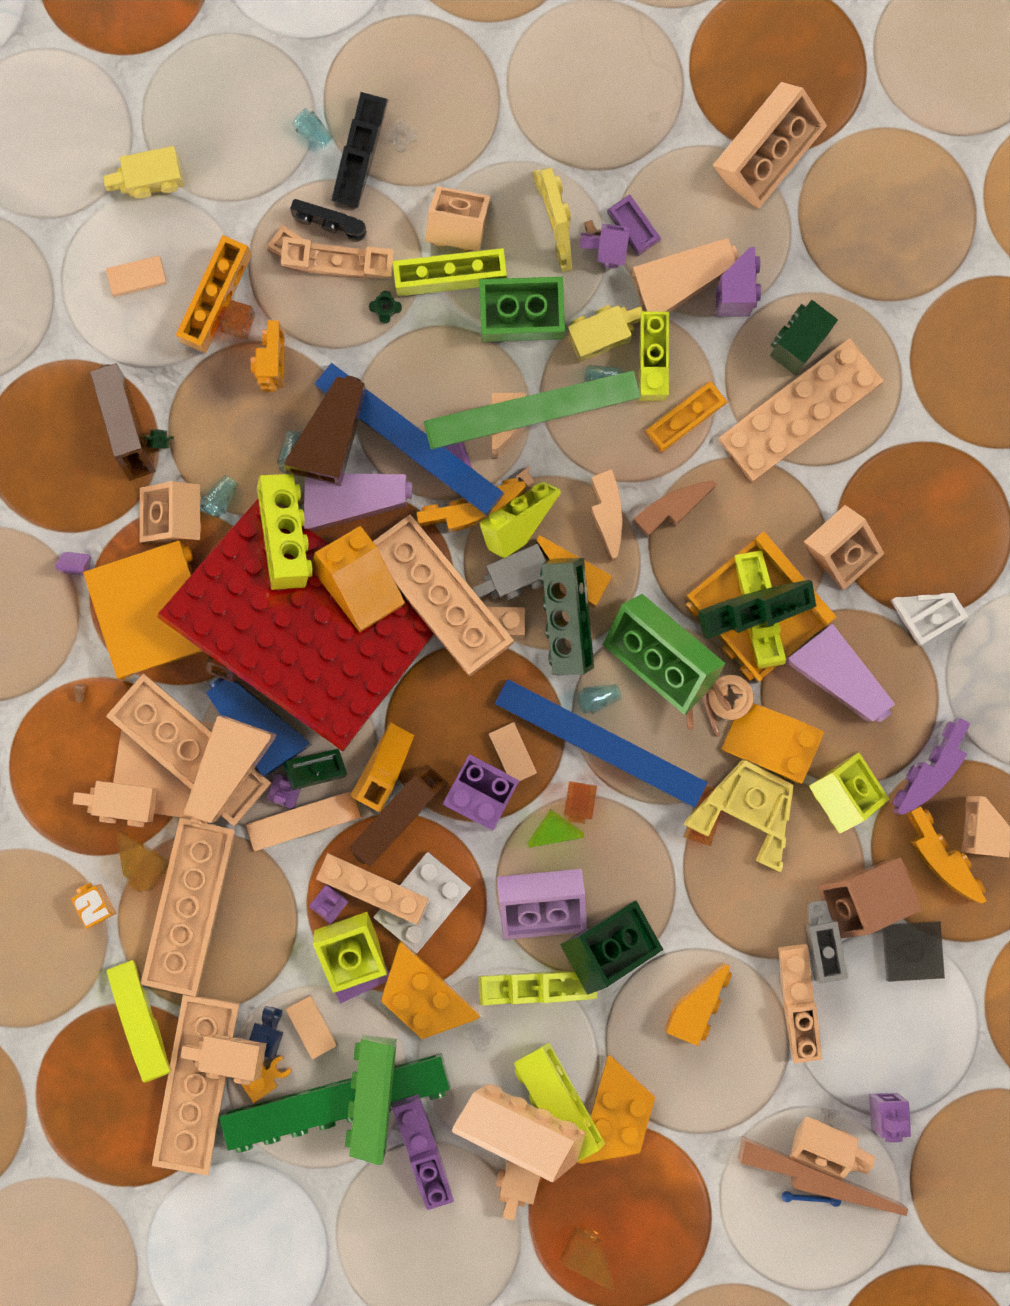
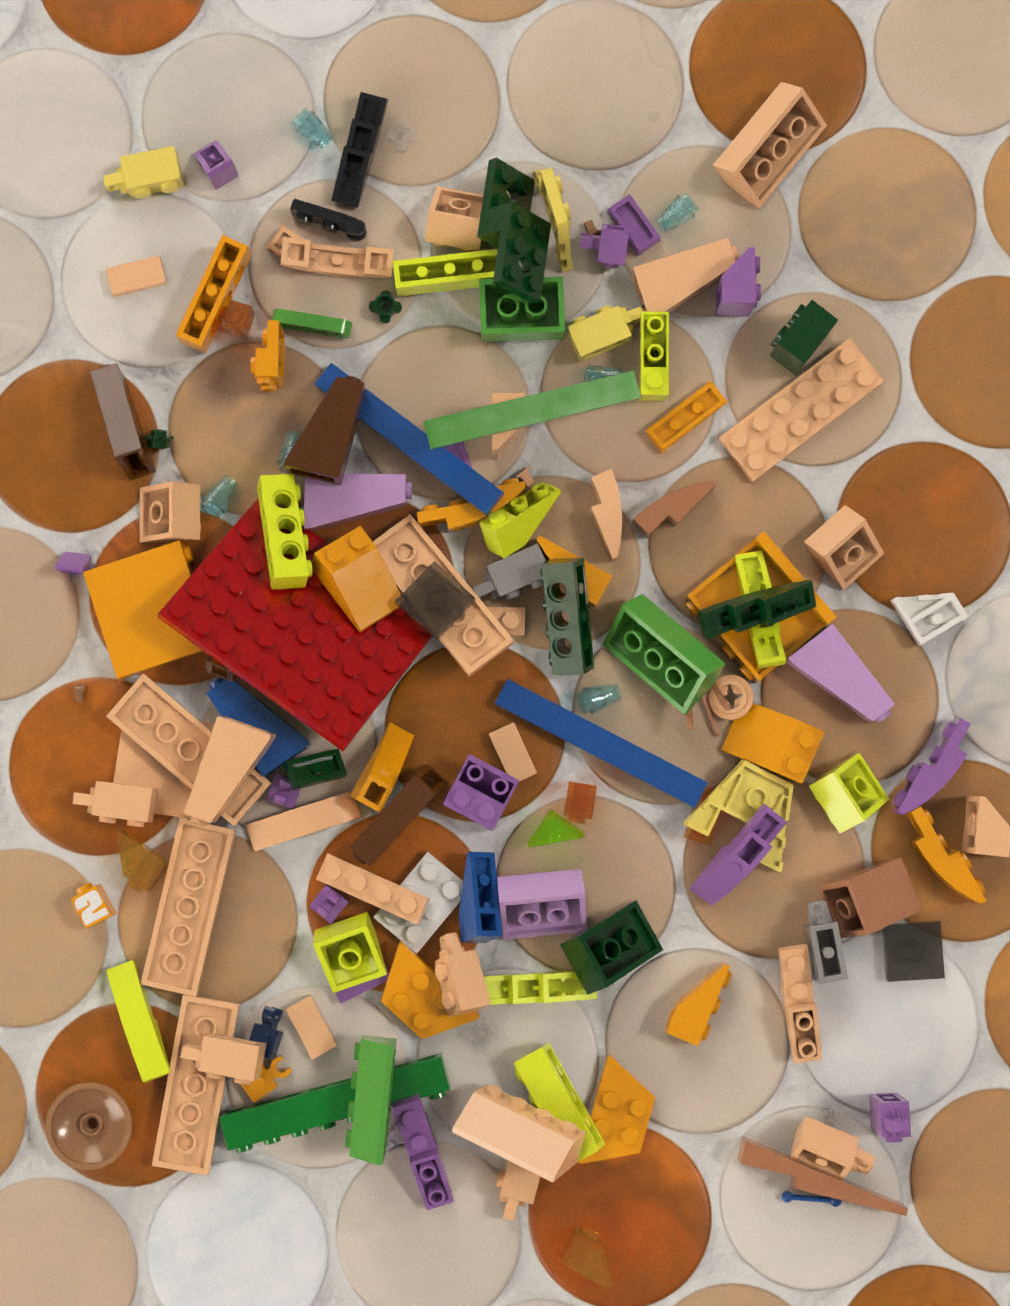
(73, 1137): none -> medium nougat dish
(216, 164): none -> medium lavender slope
(313, 323): none -> bright green beam
(435, 600): none -> clear smoke tile
(460, 978): none -> light nougat hinge
(480, 900): none -> blue slope
(514, 231): none -> dark green bracket
(678, 212): none -> clear light blue cone
(740, 857): none -> medium lavender slope

